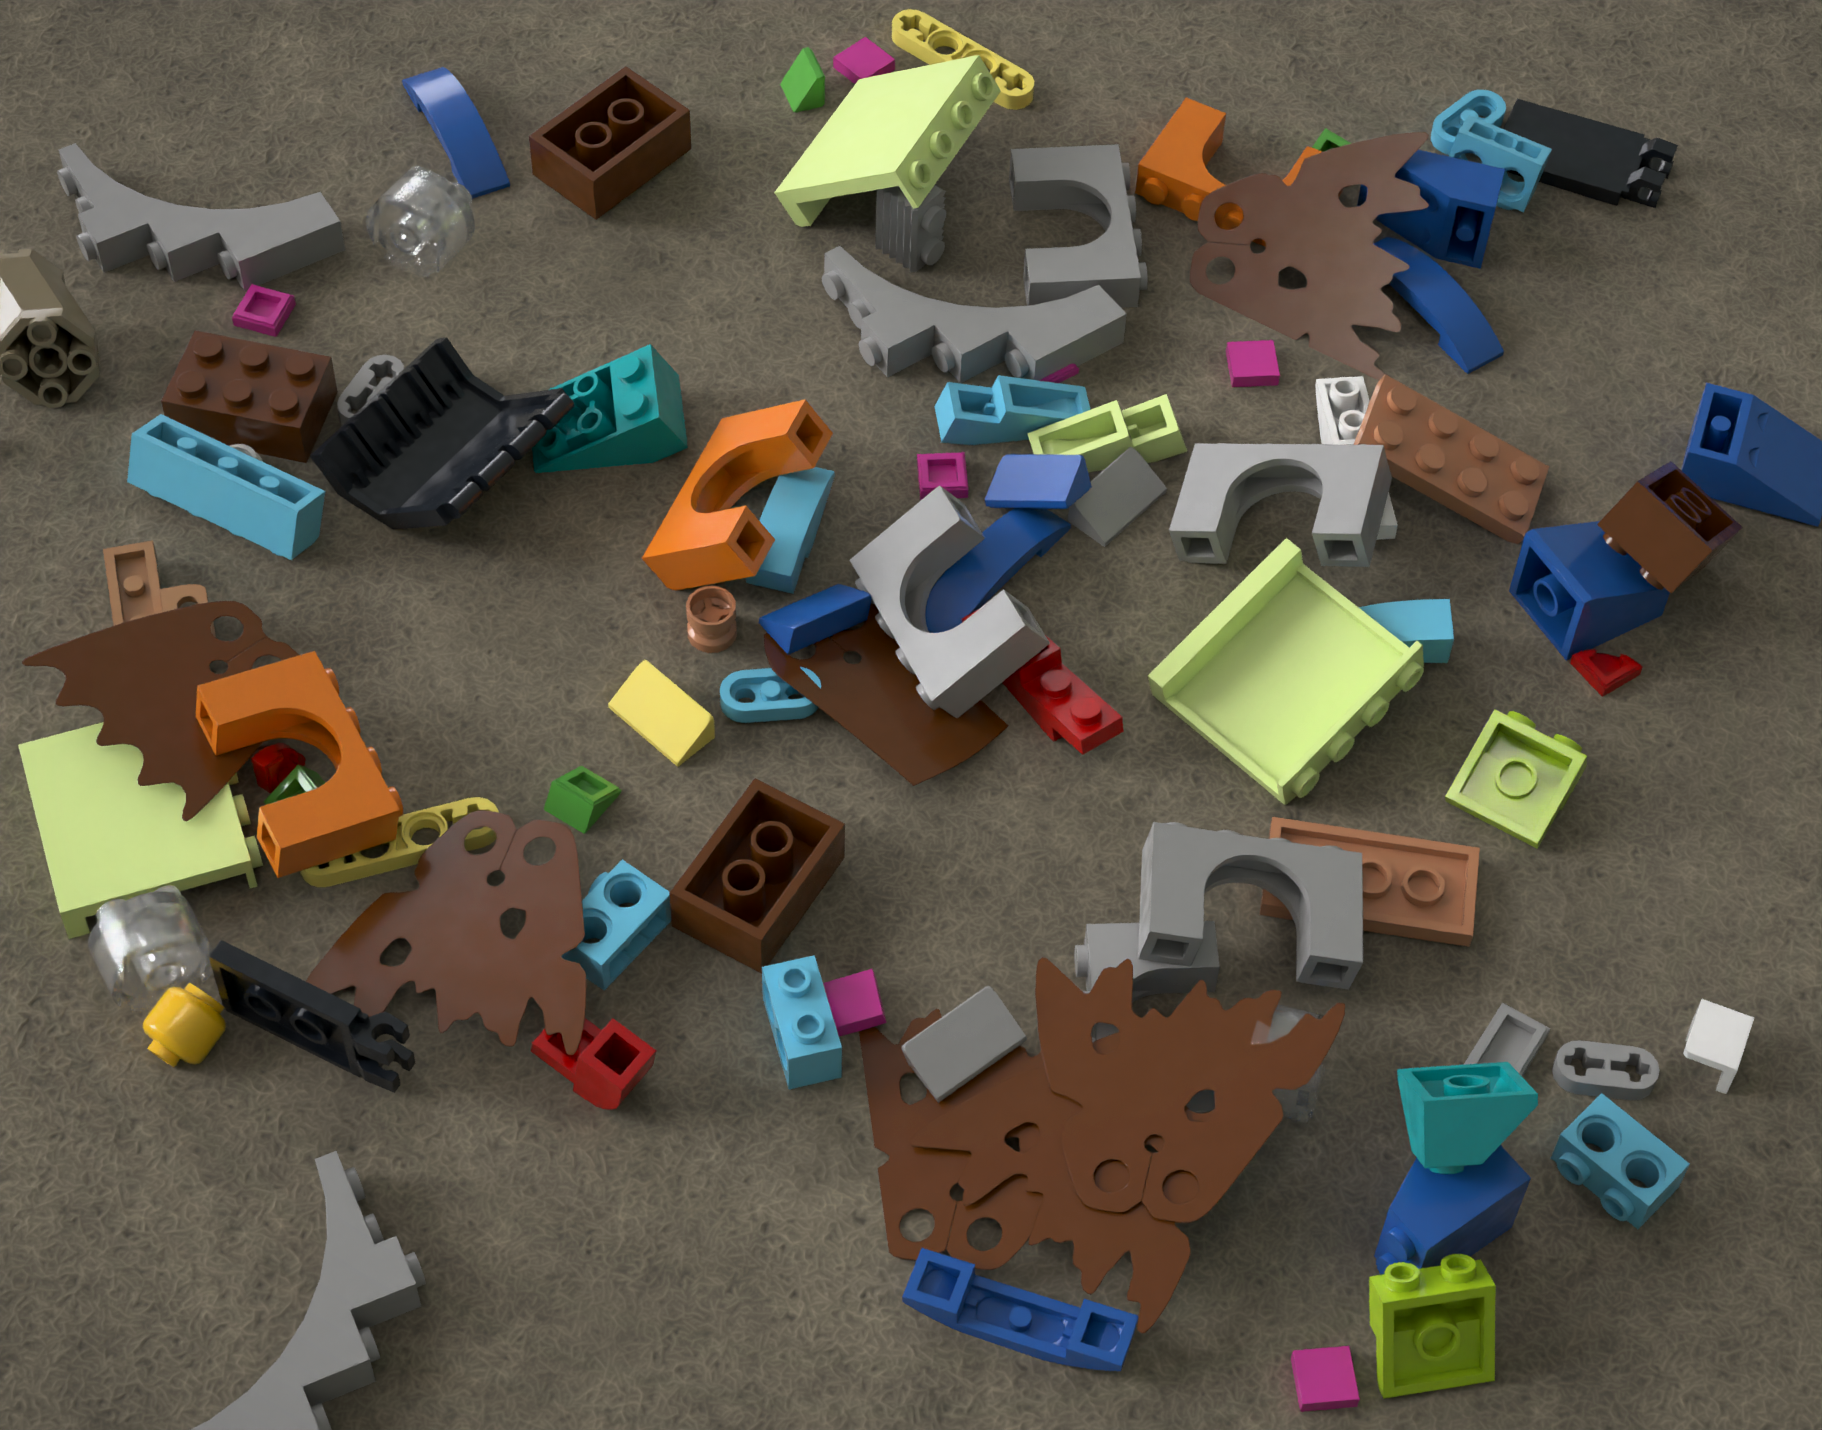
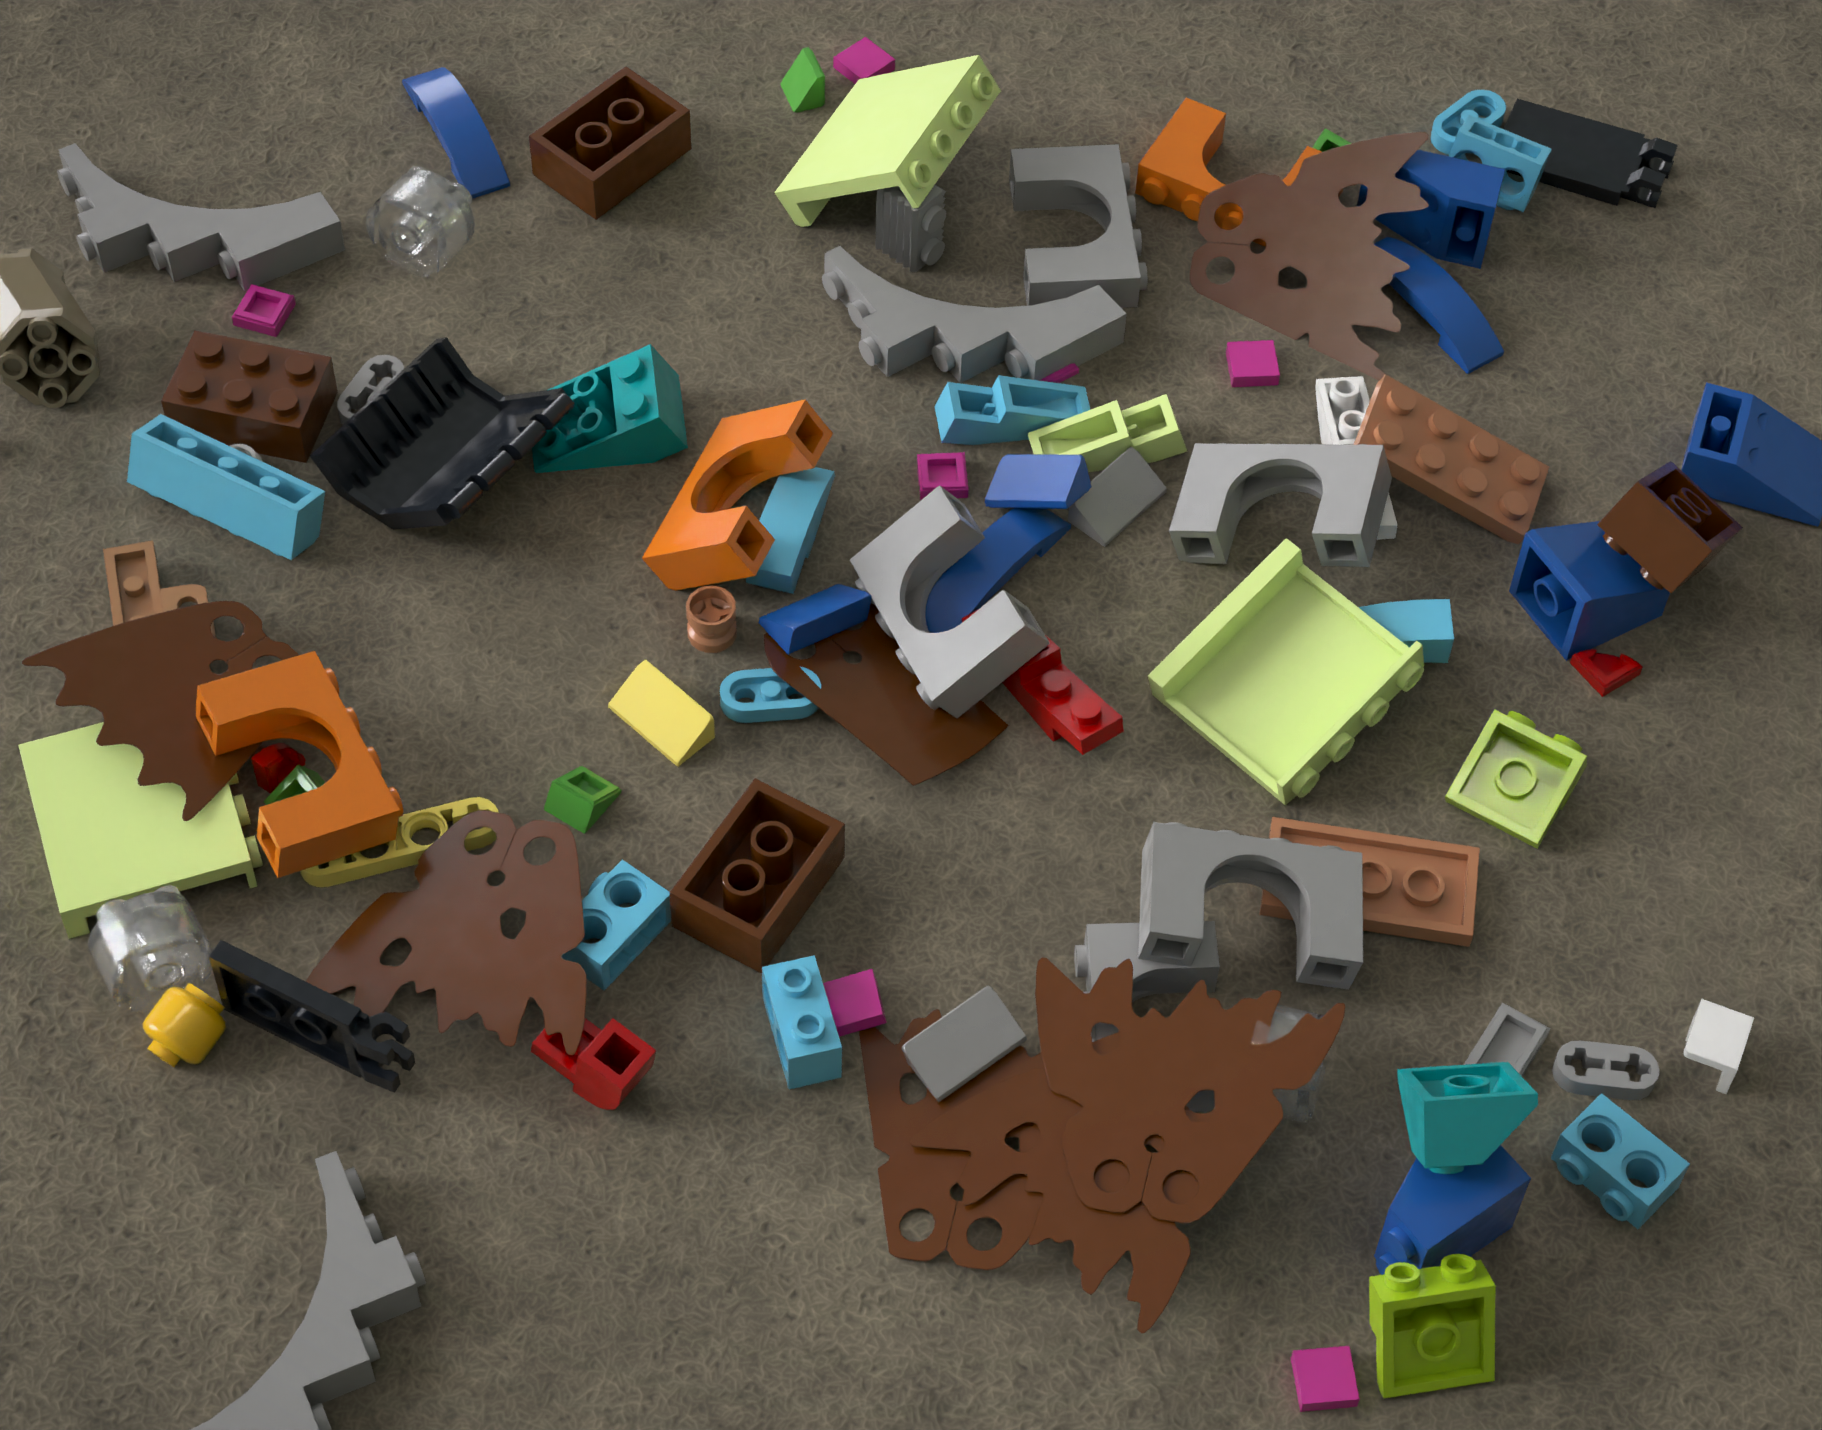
(938, 35): light yellow beam -> none
(1018, 1319): blue slope -> none

